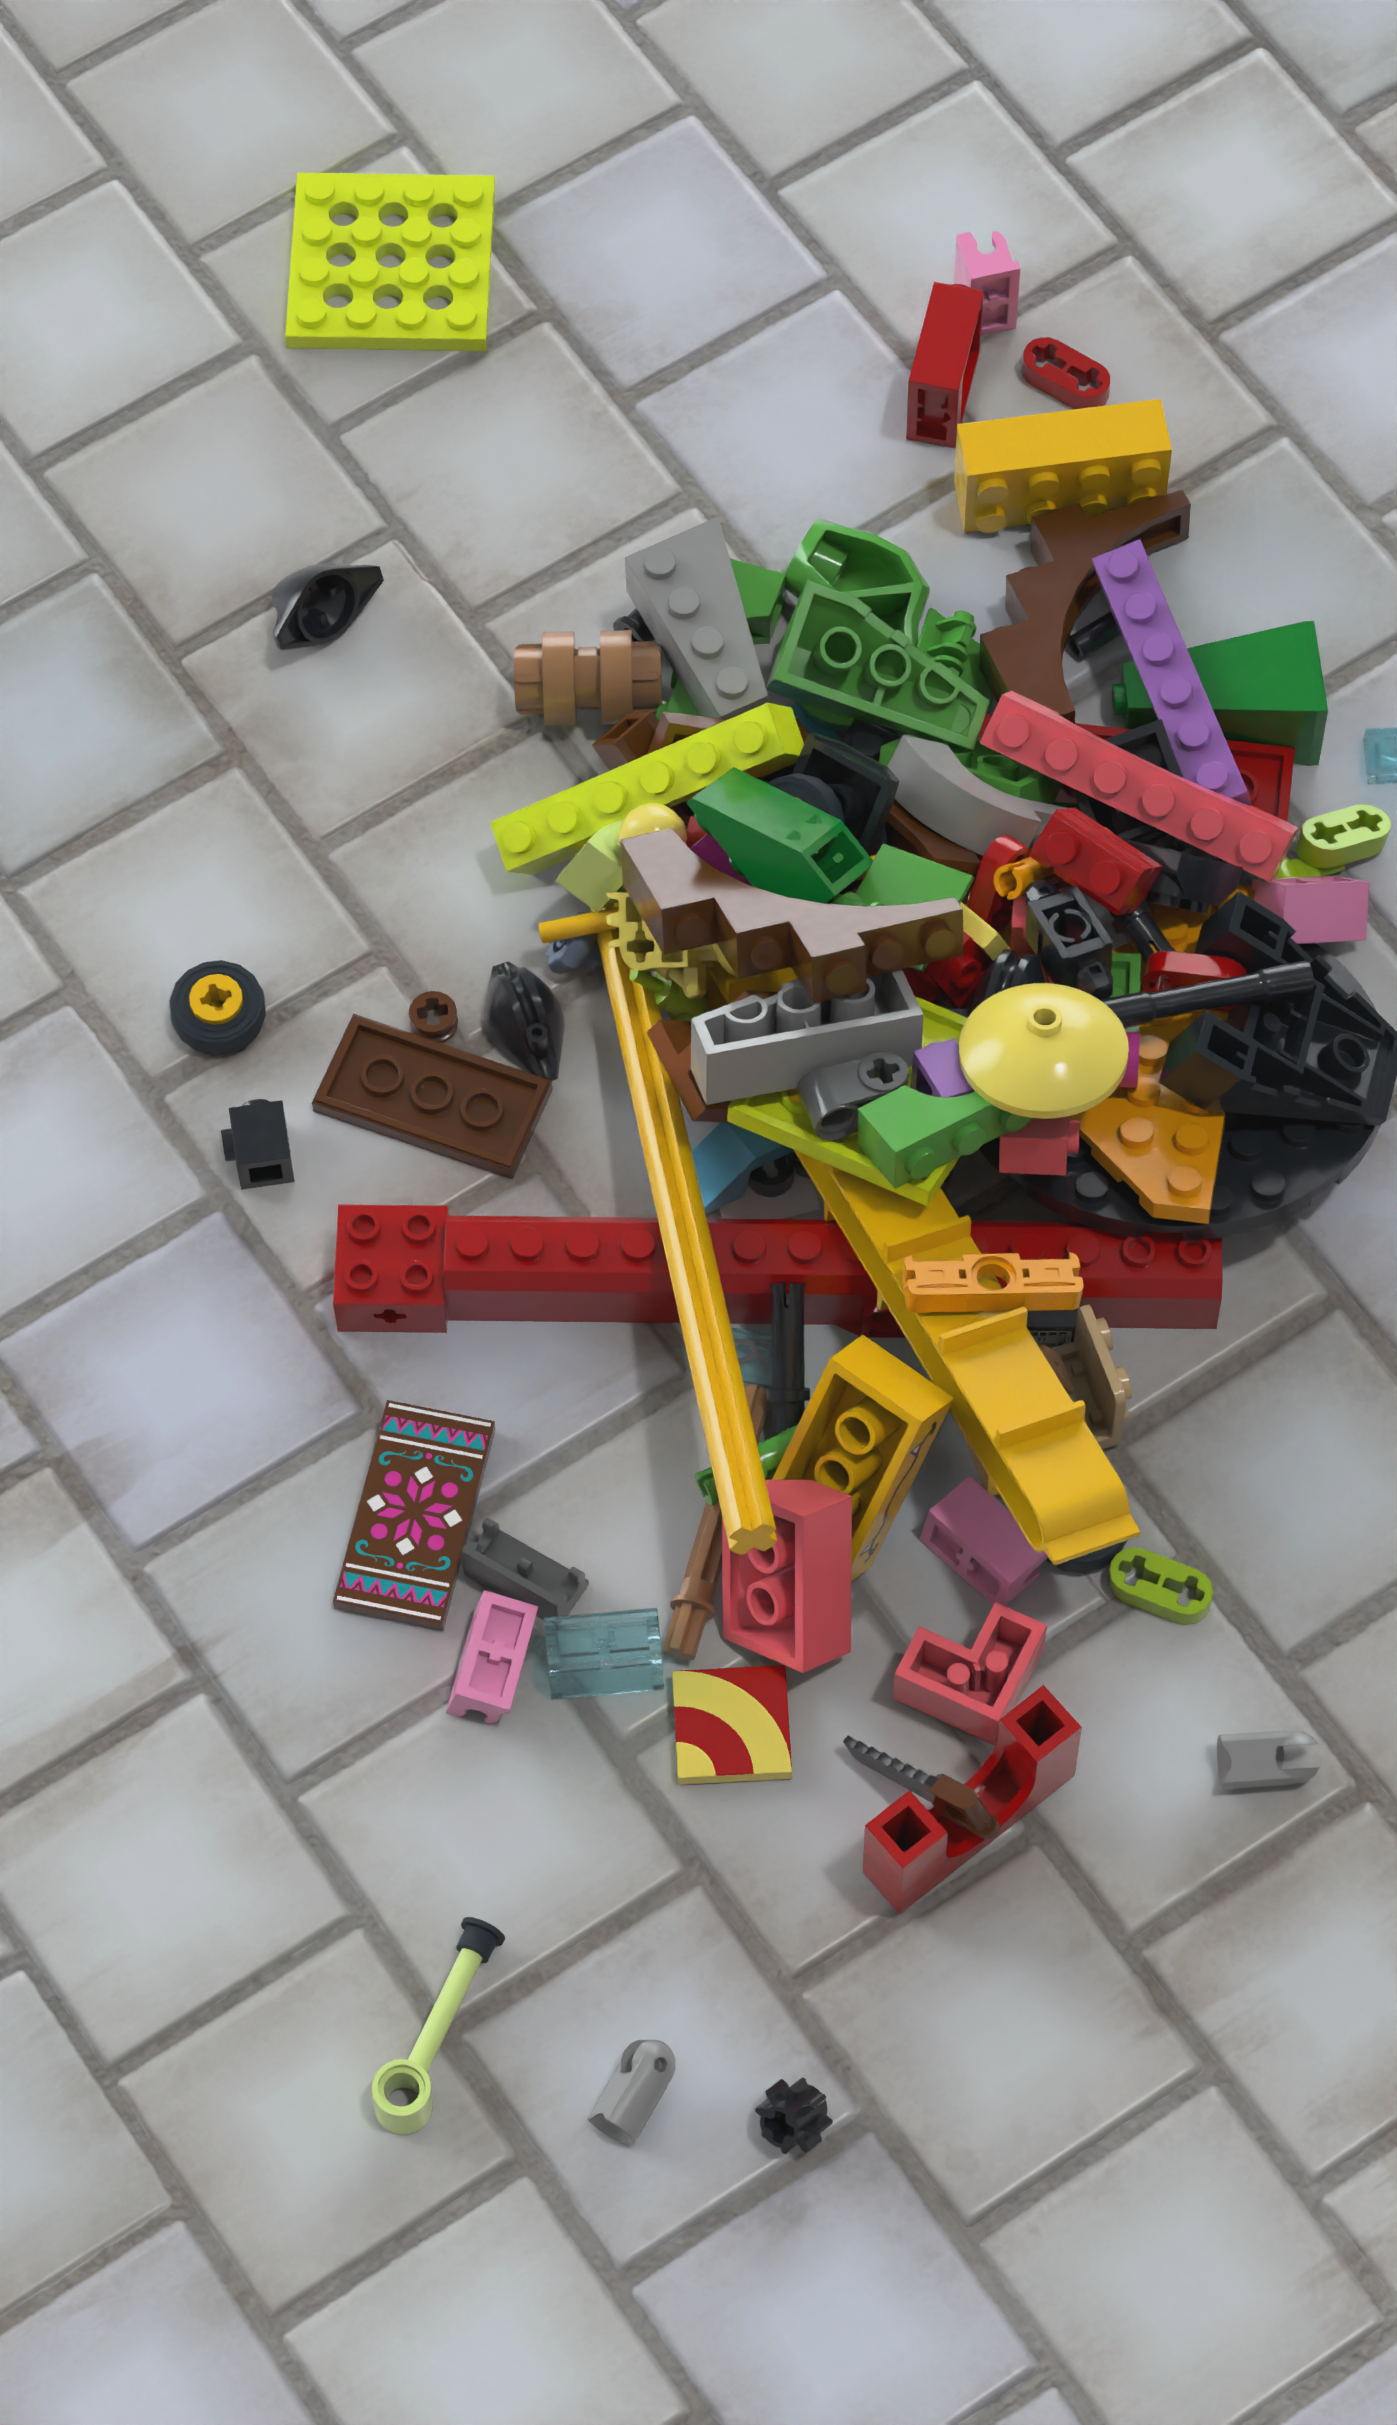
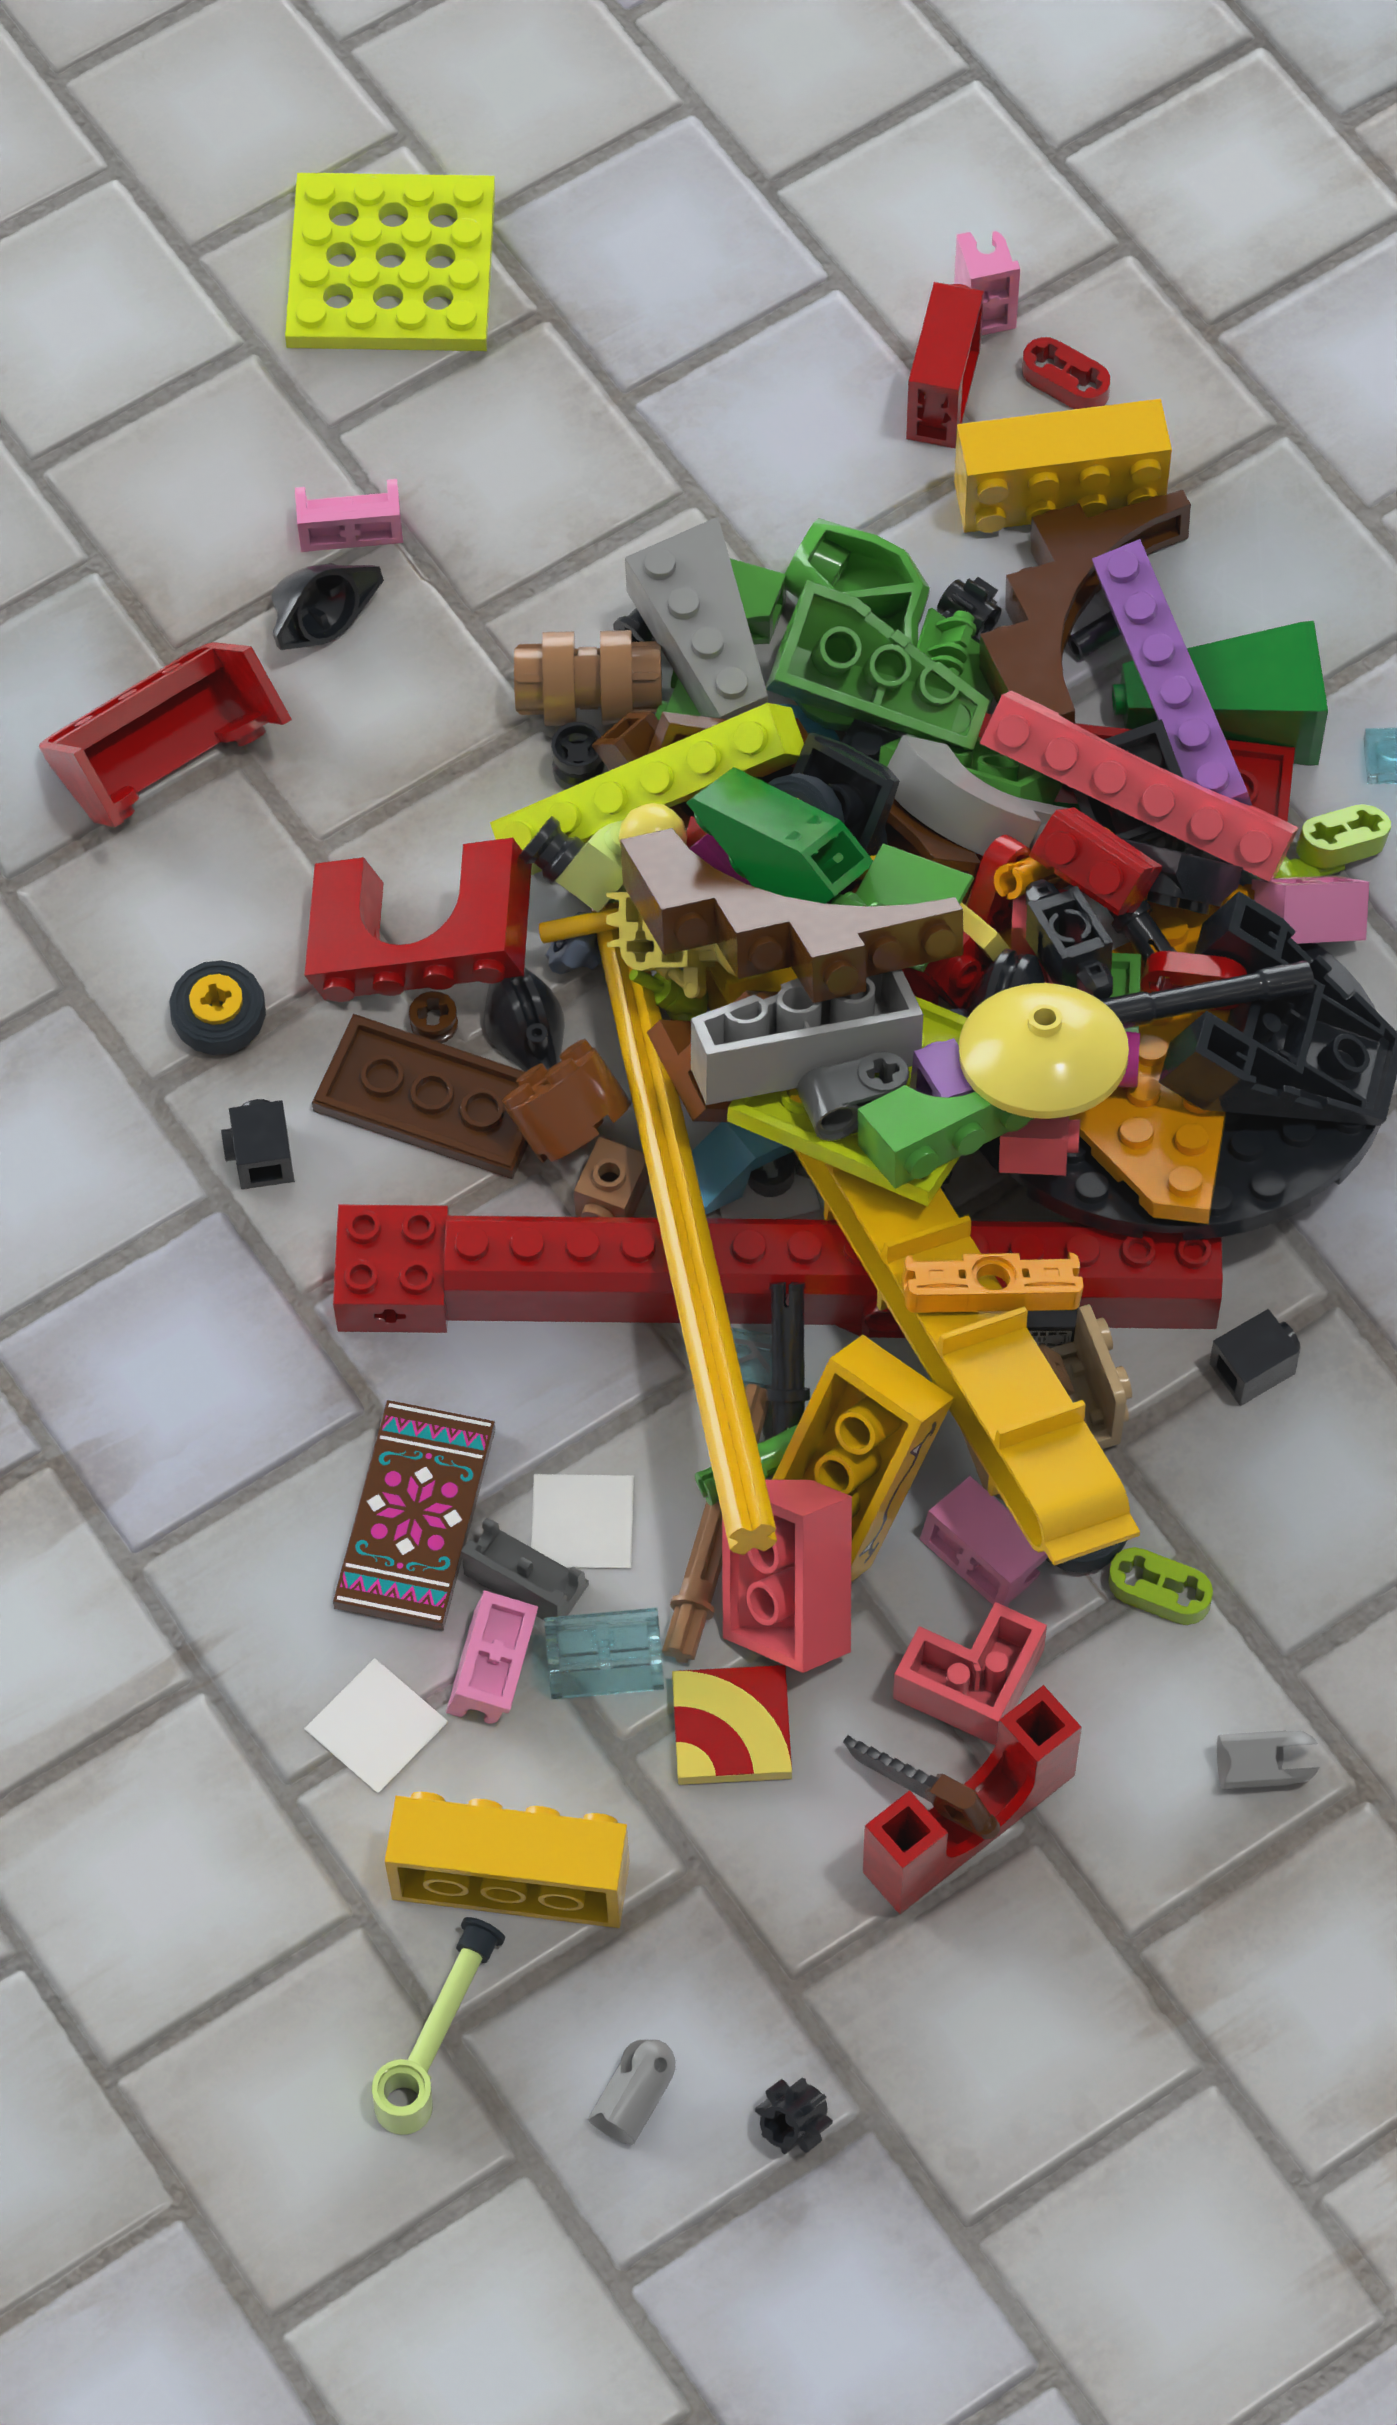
(161, 725): none -> red windscreen
(349, 520): none -> bright pink hinge
(376, 1725): none -> white sticker
(476, 944): none -> red arch
(508, 1859): none -> yellow brick
(551, 850): none -> black wheel
(566, 1103): none -> dark orange brick
(574, 756): none -> black wheel
(583, 1519): none -> white sticker
(611, 1181): none -> medium nougat brick
(974, 598): none -> black gear
(1255, 1356): none -> black brick

